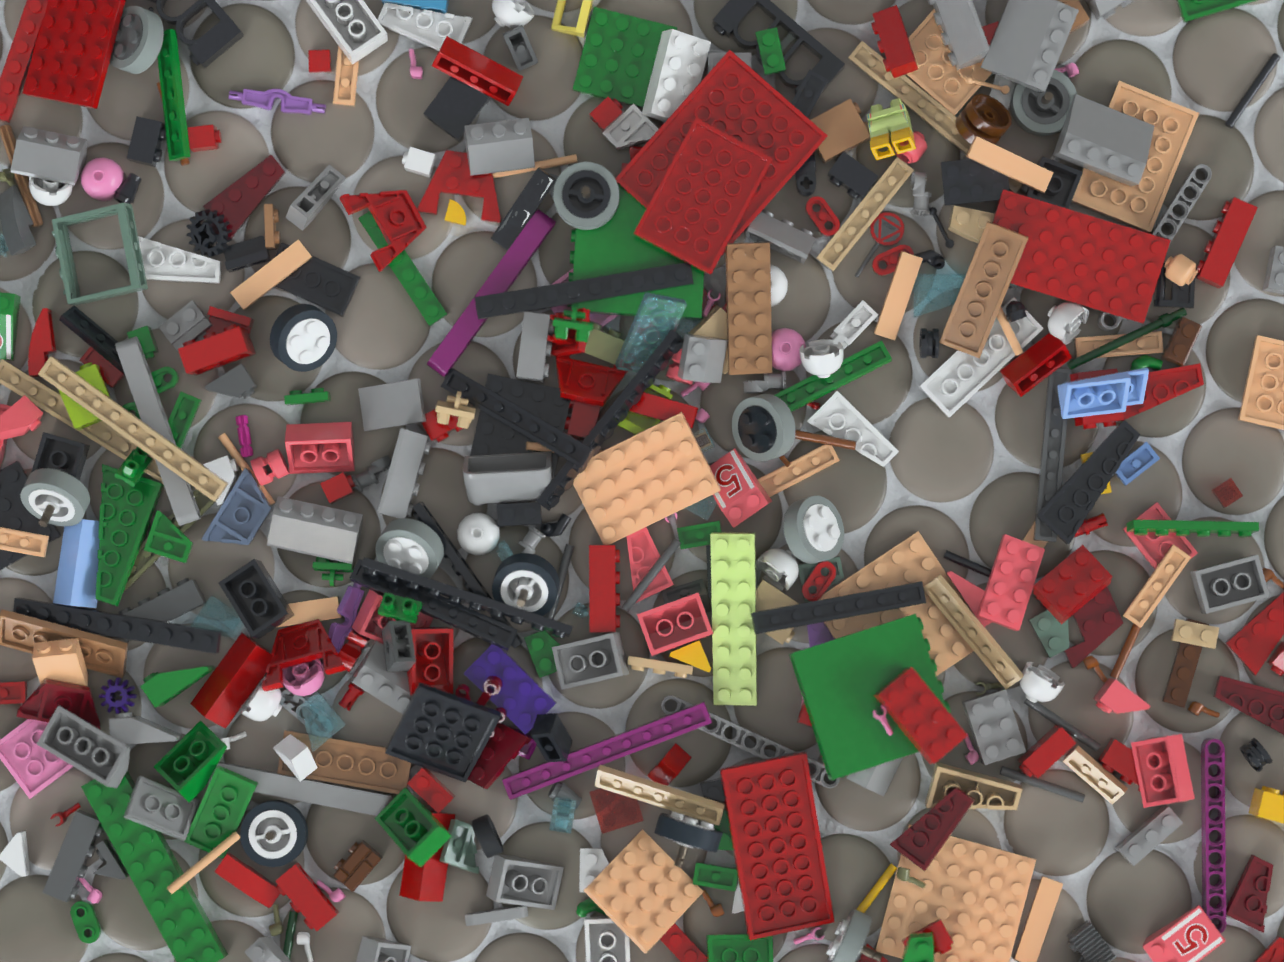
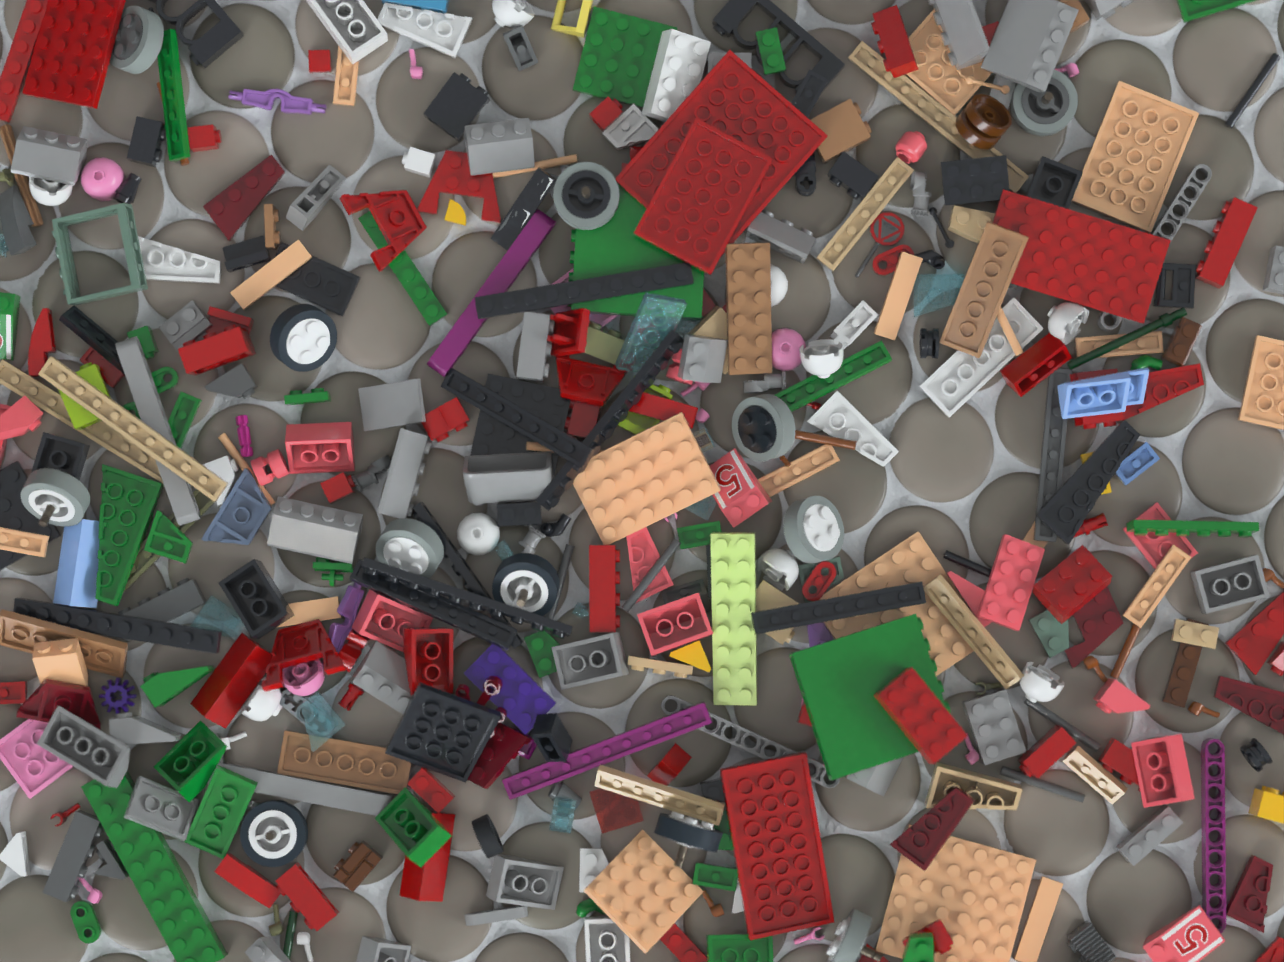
(134, 466): green hips -> none
(209, 232): black gear -> none
(218, 850): light nougat bar -> none
(296, 756): white slope -> none
(335, 896): bright pink hand -> none
(398, 646): dark grey brick -> none
(400, 608): green hips -> none
(445, 409): tan hips -> none
(460, 848): sand green wing -> none
(477, 71): red brick -> none
(562, 325): green hips -> none
(710, 302): bright pink hand -> none
(821, 217): red plate -> none
(877, 888): yellow bar -> none
(883, 720): bright pink hand -> none
(889, 128): hips -> none
(903, 874): olive hand -> none
(1009, 164): light nougat tile -> none
(1015, 310): black plate -> none
(1105, 141): light grey slope -> none
(1180, 270): light nougat head -> none
(1227, 492): clear red plate -> none

